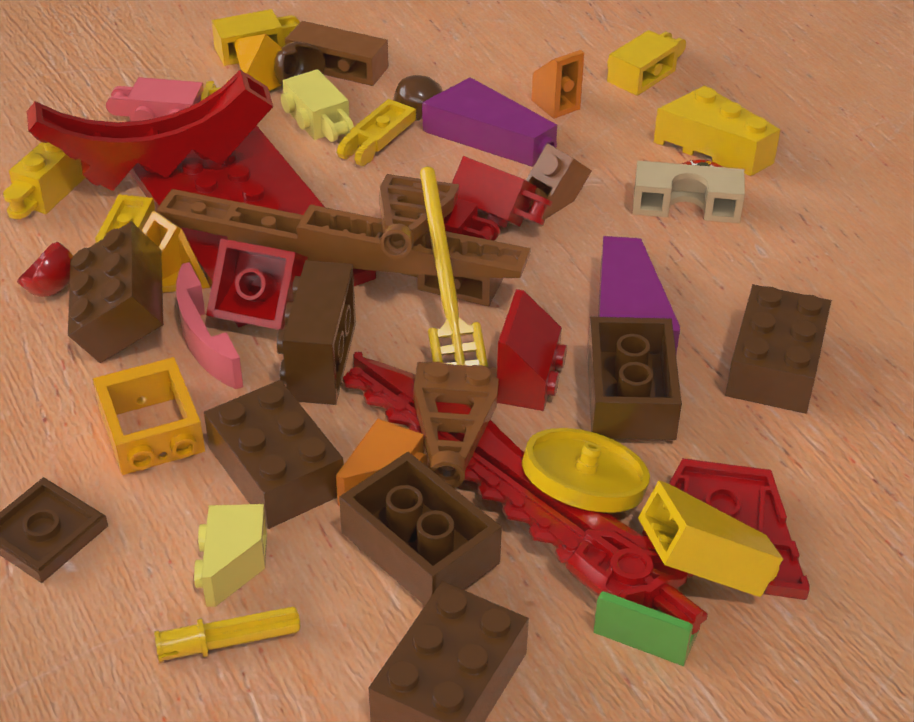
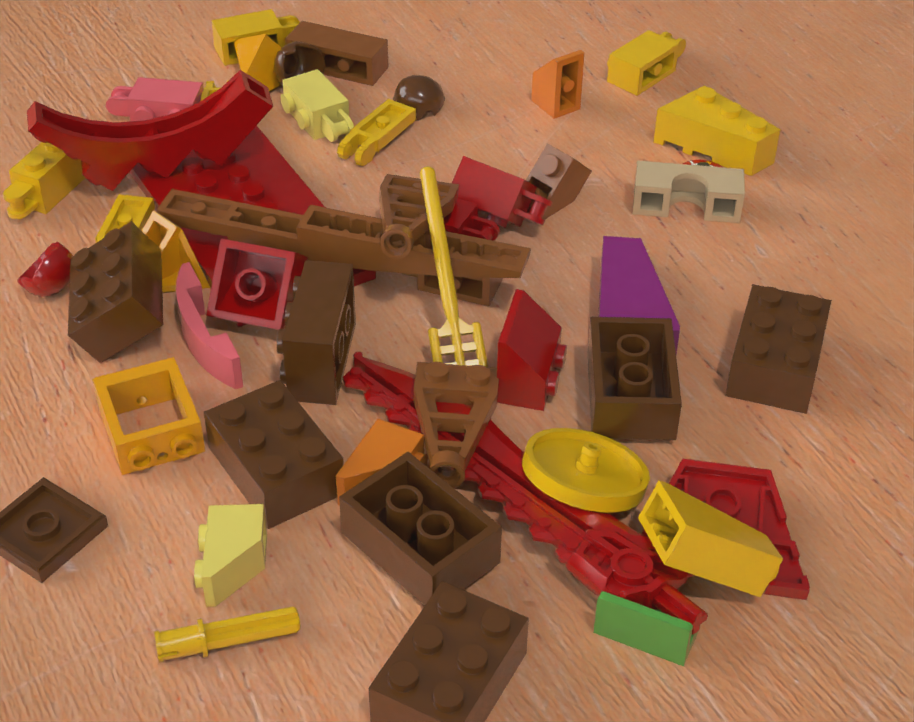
(488, 122): magenta slope -> none

